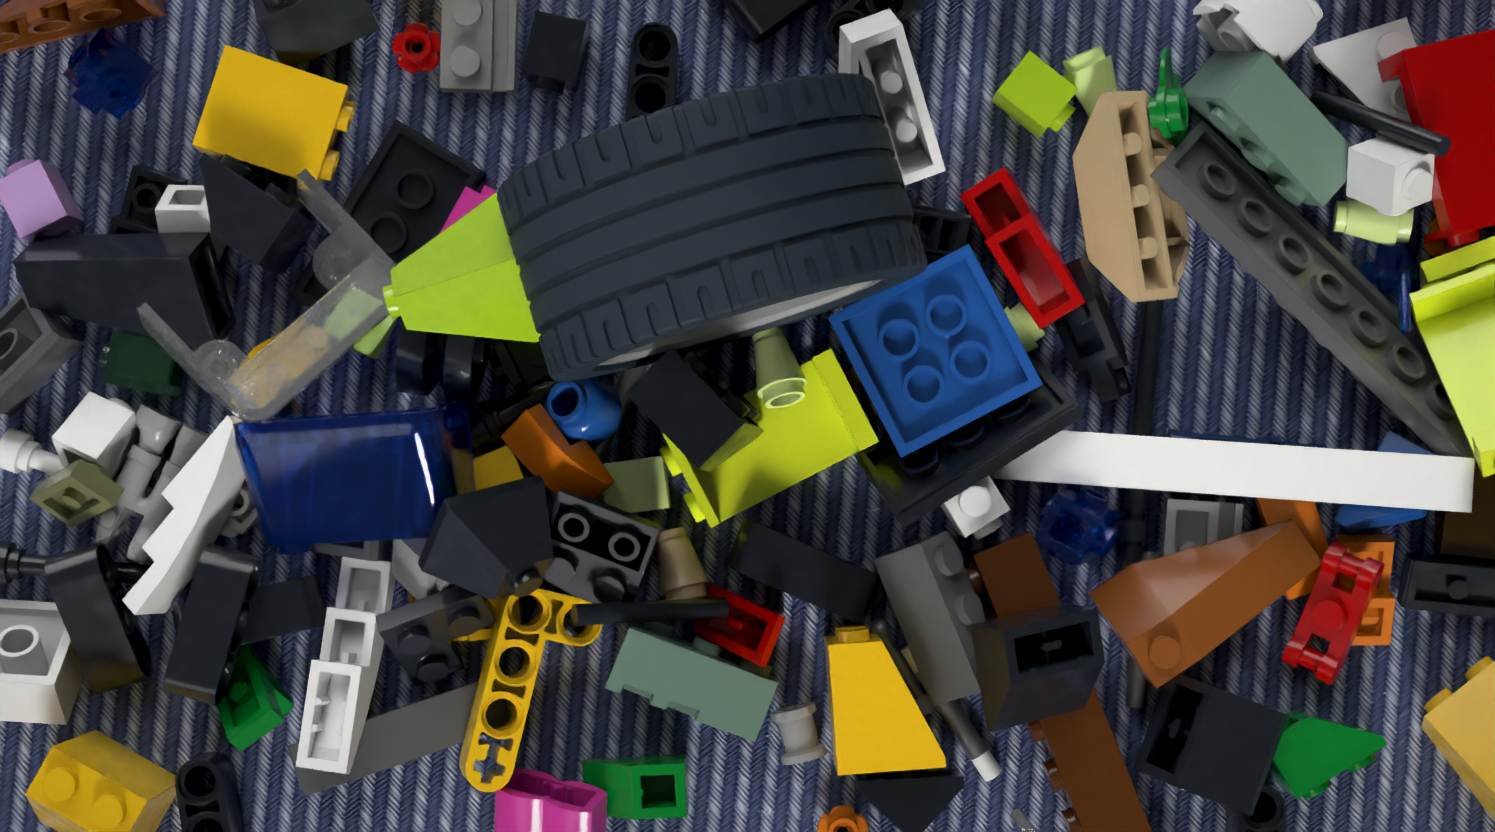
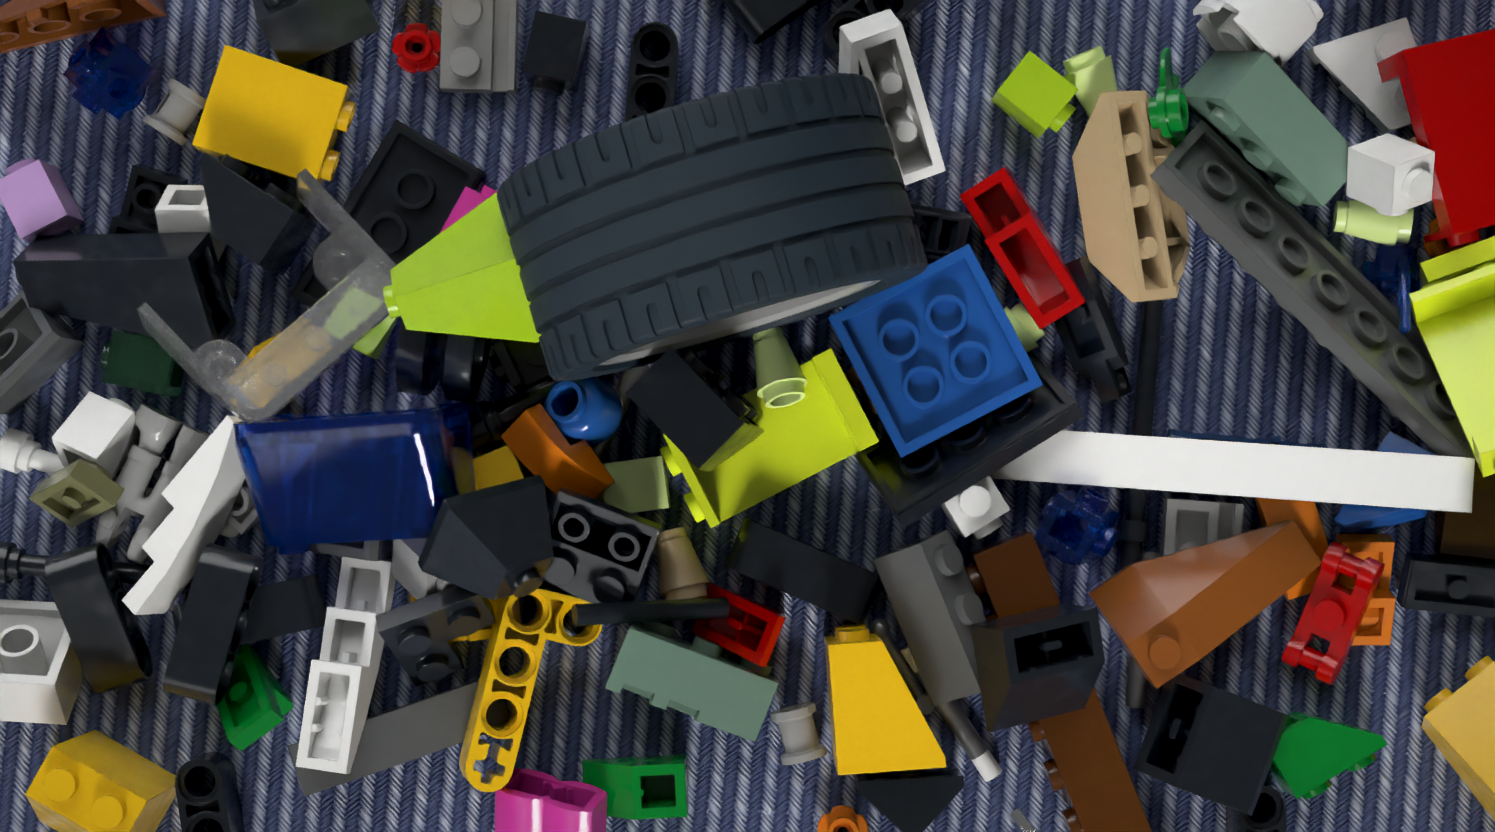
(176, 111): none -> light grey bush
(1381, 123): black bar -> none

